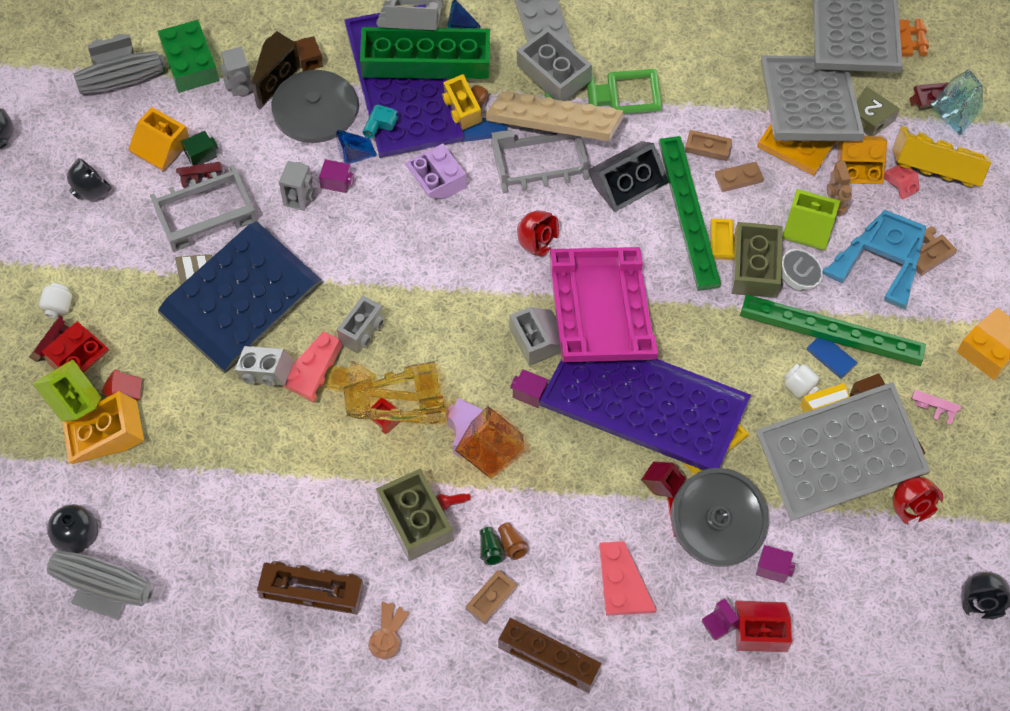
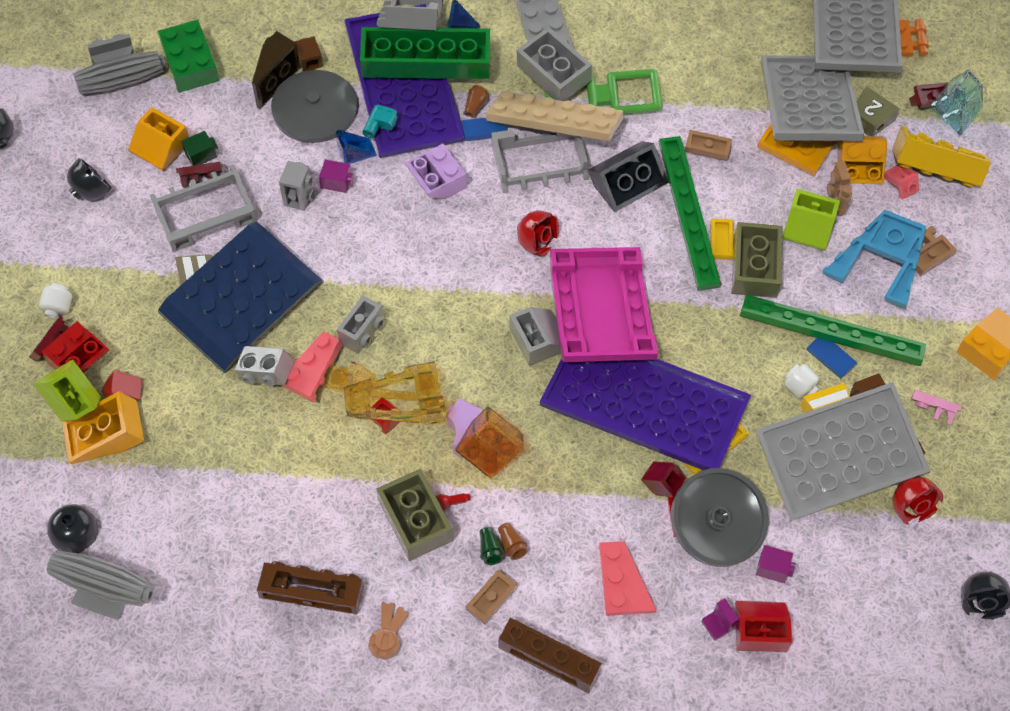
(236, 72): light grey brick -> none
(462, 101): yellow brick -> none
(529, 388): magenta brick -> none
(739, 176): medium nougat plate -> none
(801, 270): tile -> none

